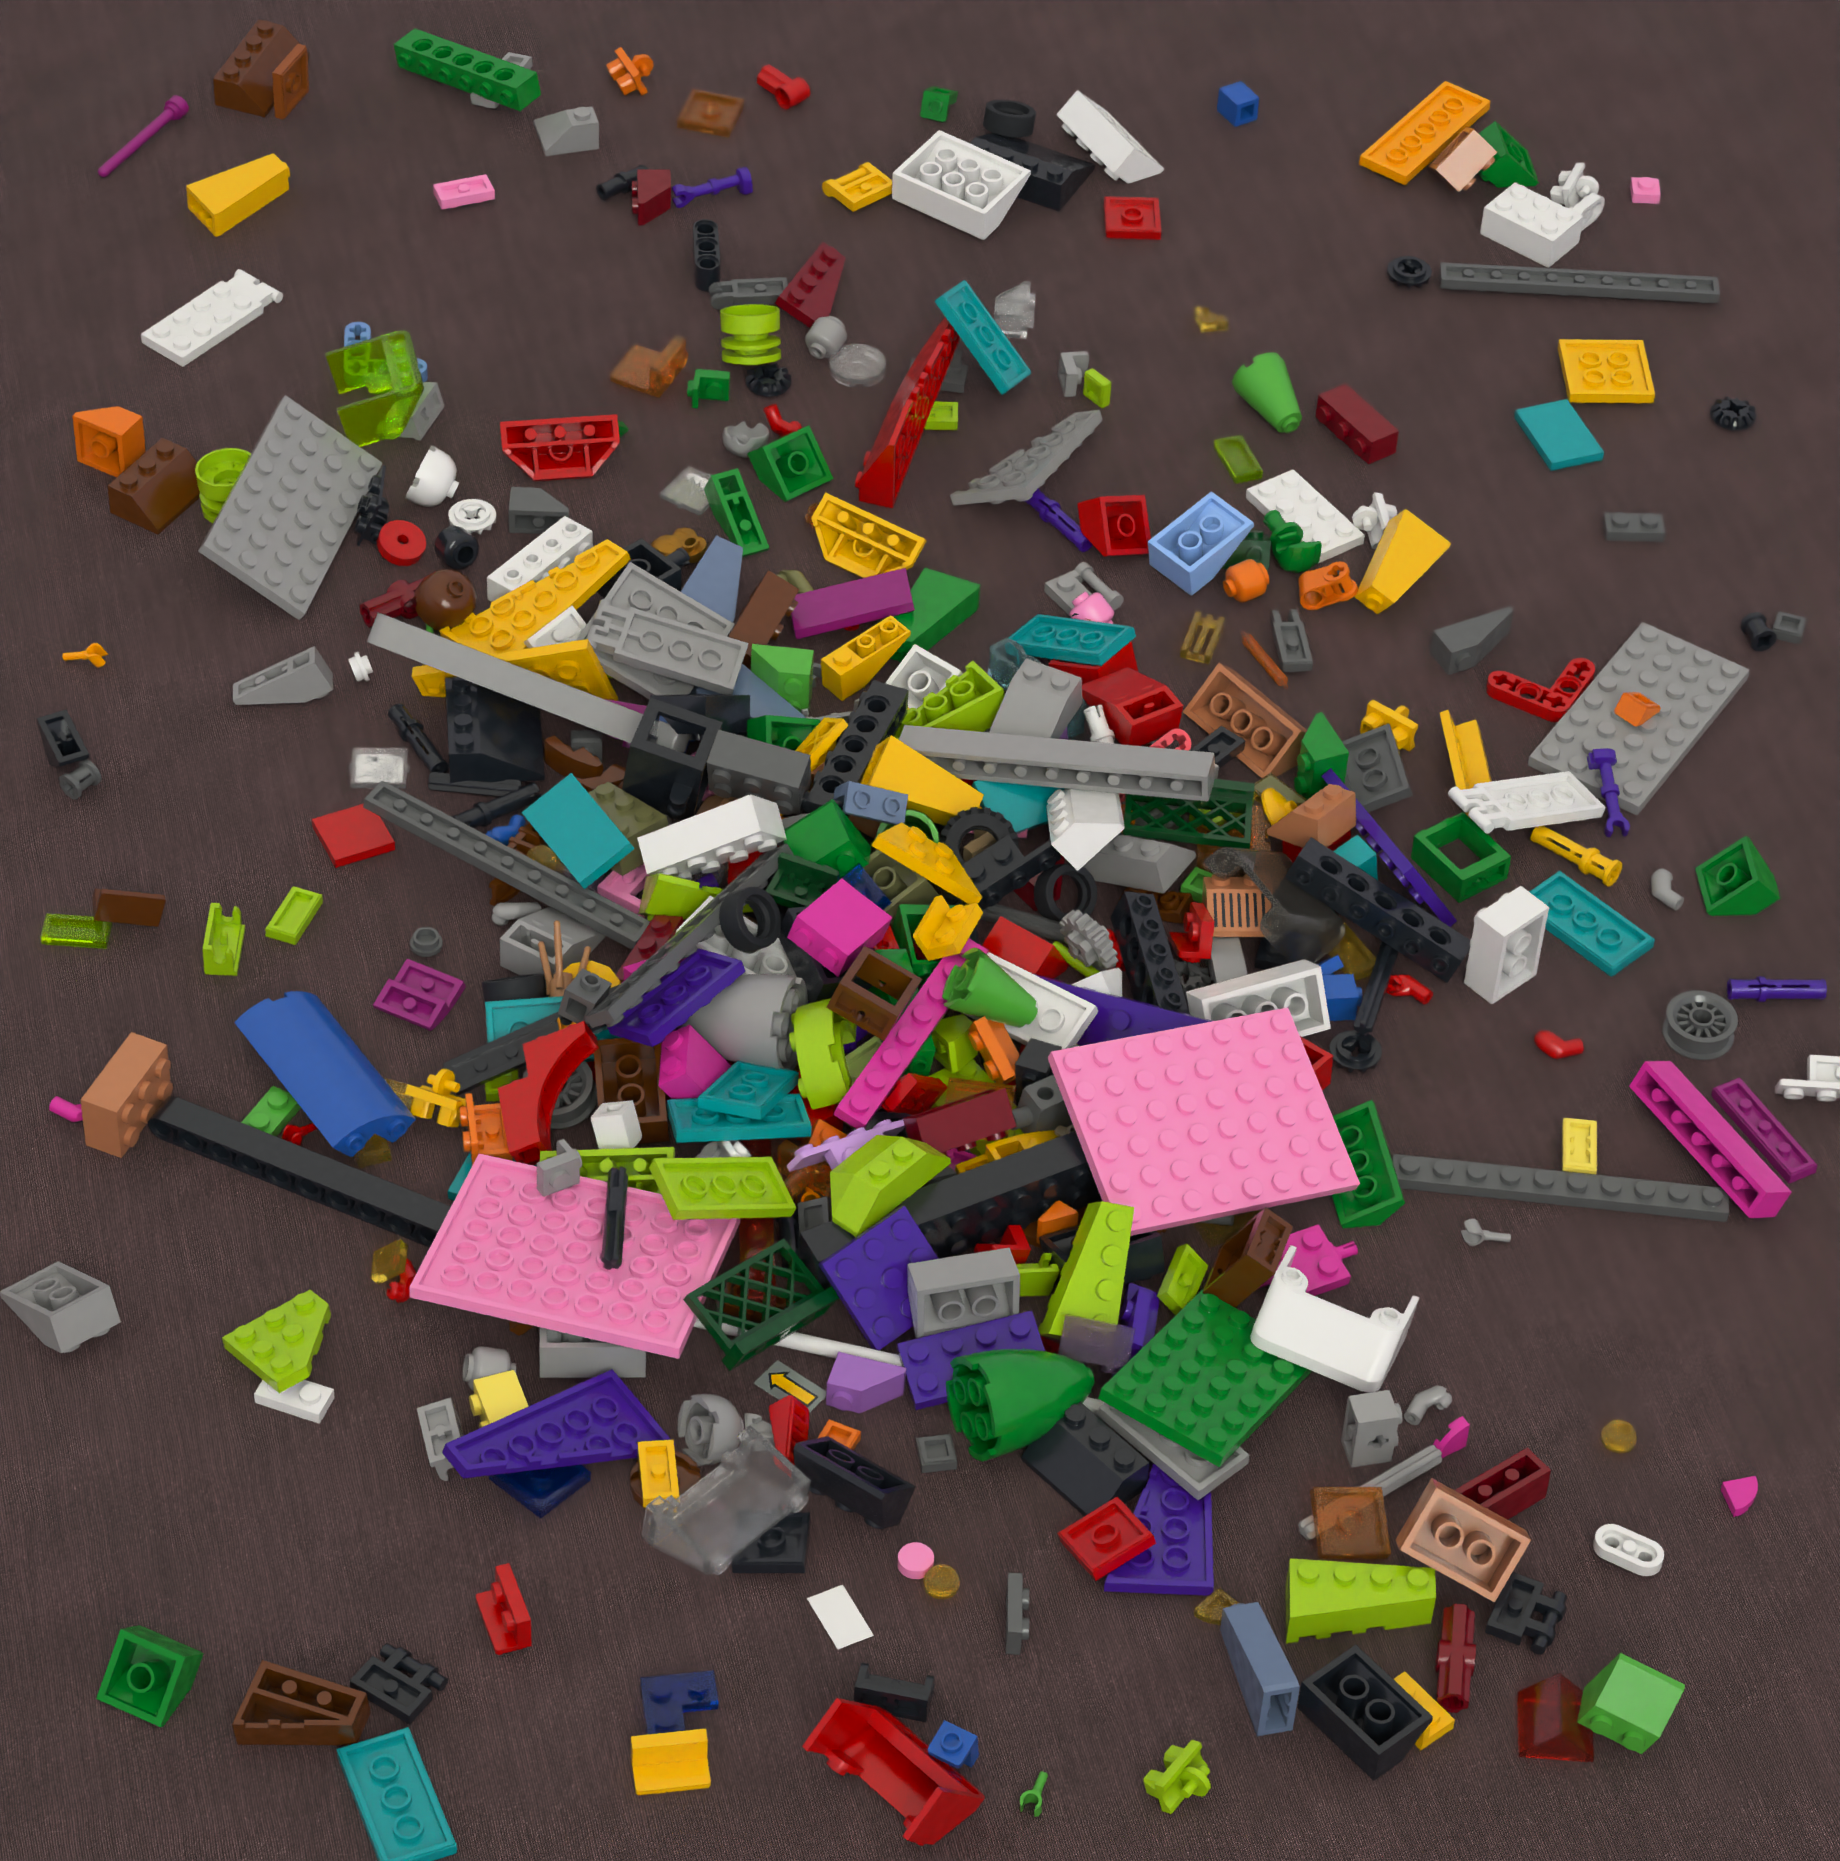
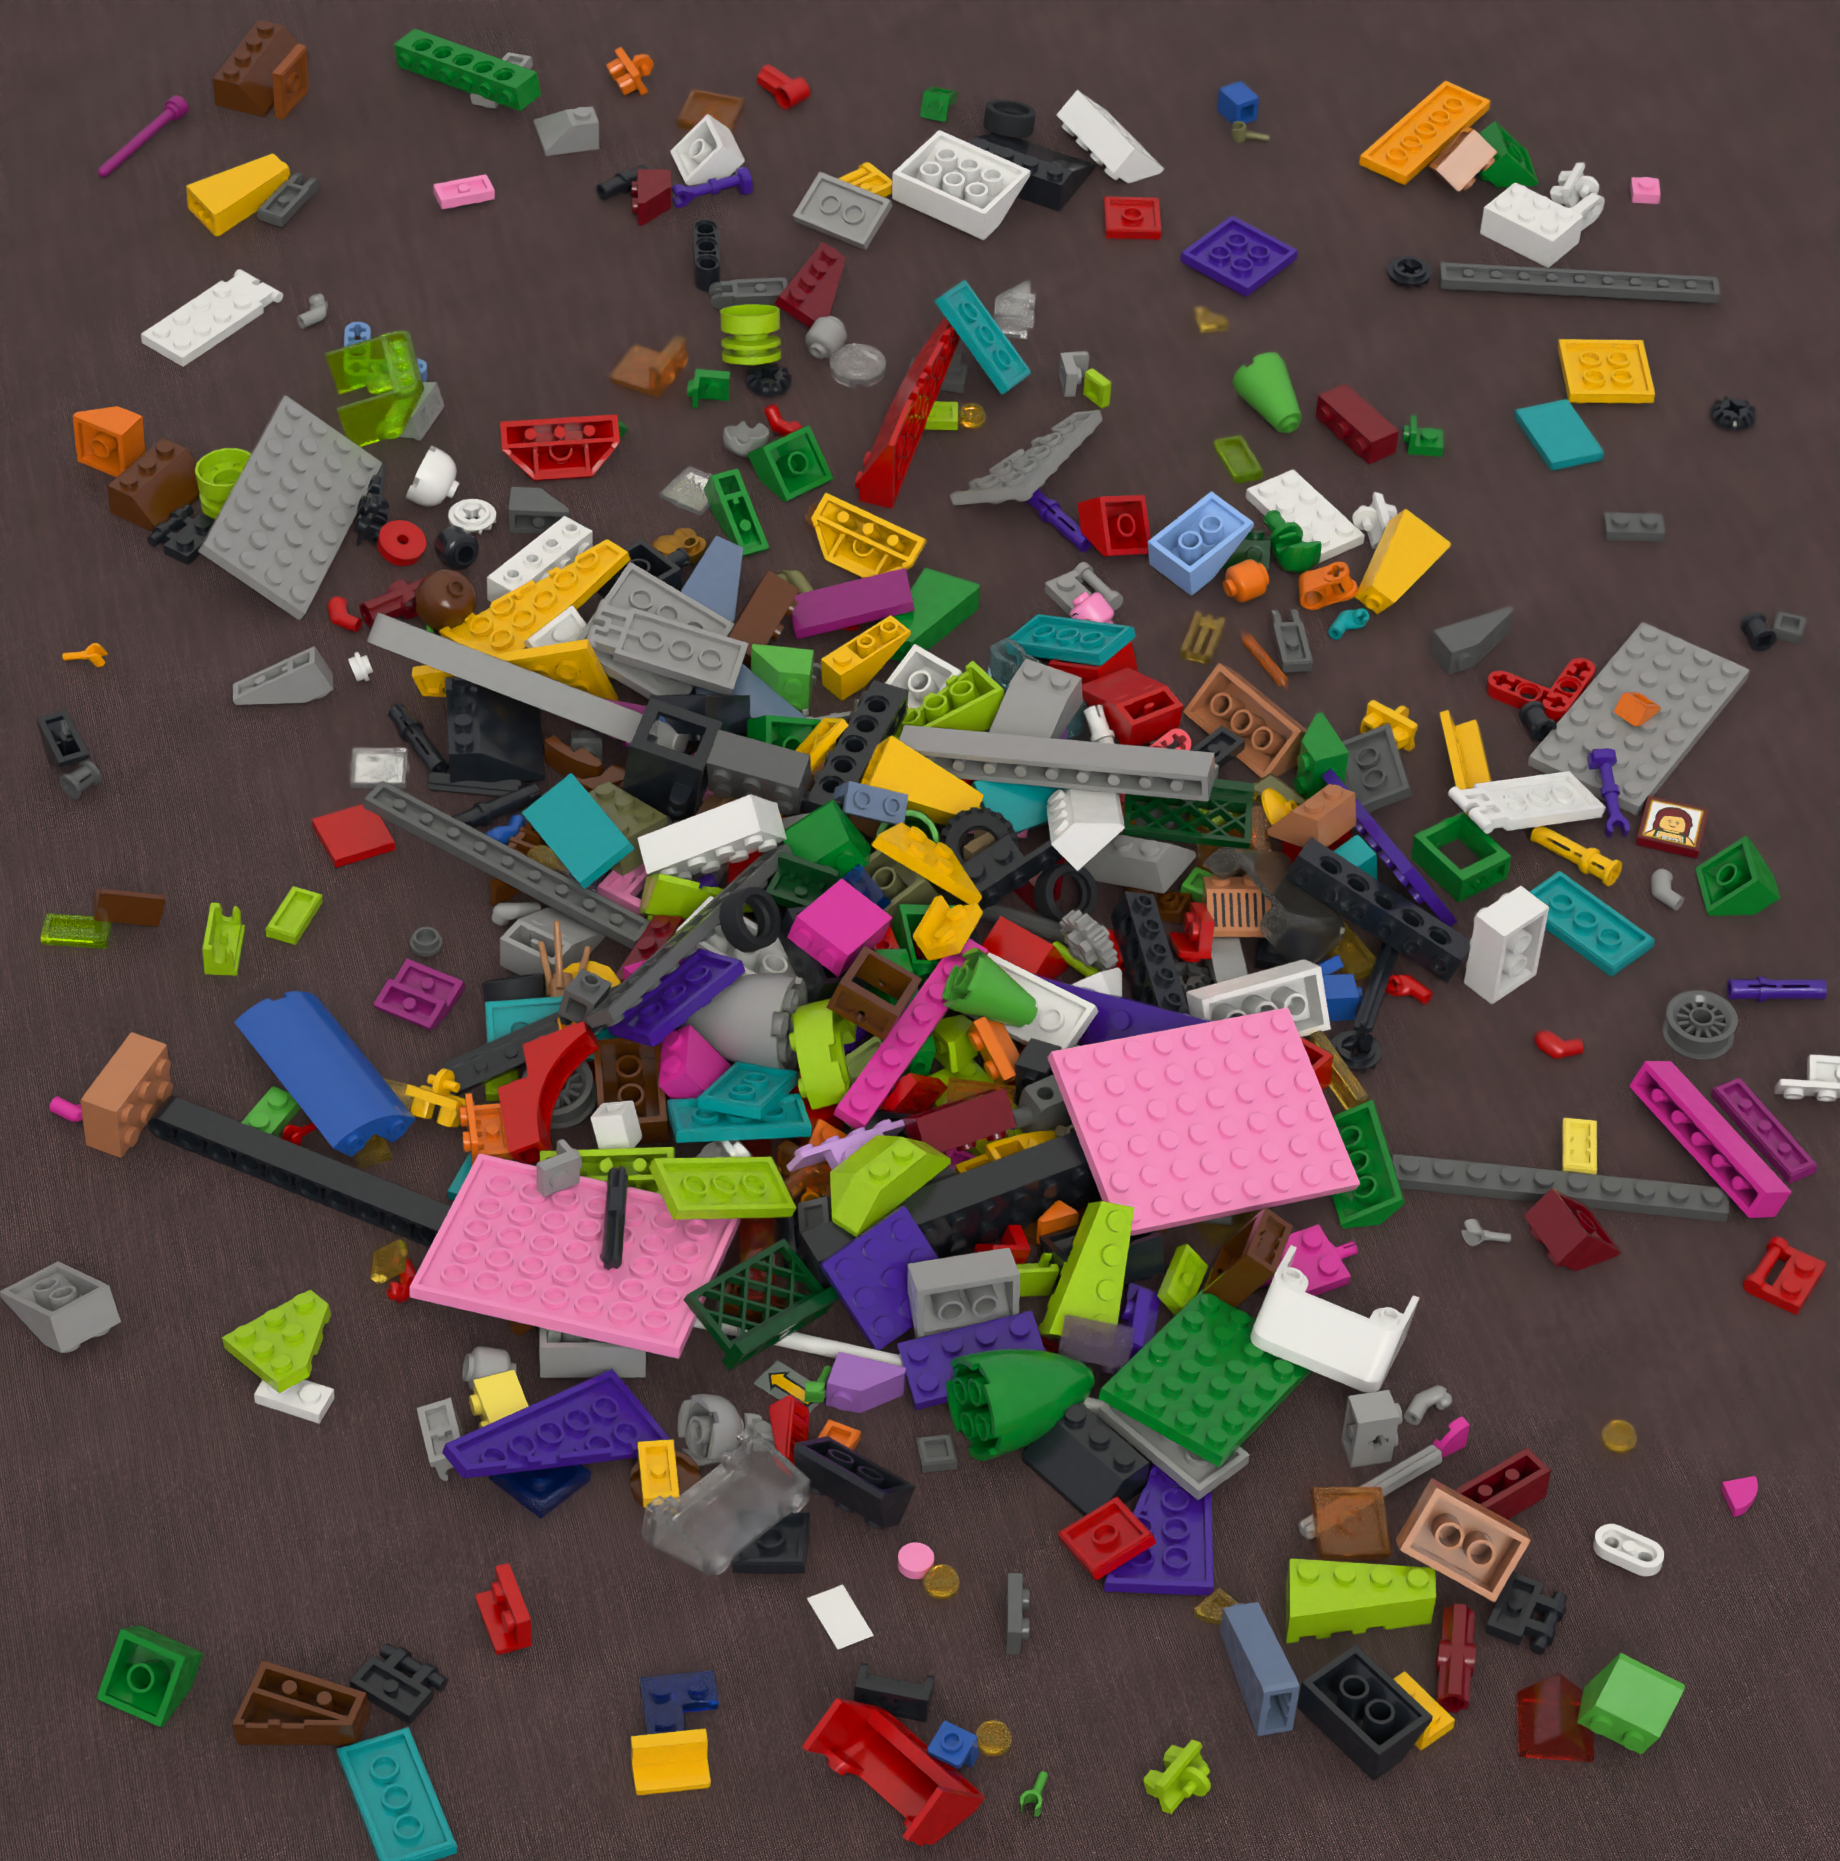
(186, 543): none -> black plate
(287, 199): none -> dark grey hinge
(316, 313): none -> light grey arm
(339, 614): none -> red arm
(707, 152): none -> white slope
(816, 1389): none -> bright green hand
(842, 210): none -> light grey plate
(972, 416): none -> clear yellow plate
(993, 1738): none -> clear yellow plate
(1239, 256): none -> dark purple plate
(1240, 133): none -> olive hand
(1343, 1081): none -> clear yellow tile
(1348, 621): none -> teal arm
(1422, 440): none -> green bracket
(1534, 716): none -> black bush
(1569, 1232): none -> dark red slope
(1672, 827): none -> tile
(1795, 1280): none -> red plate

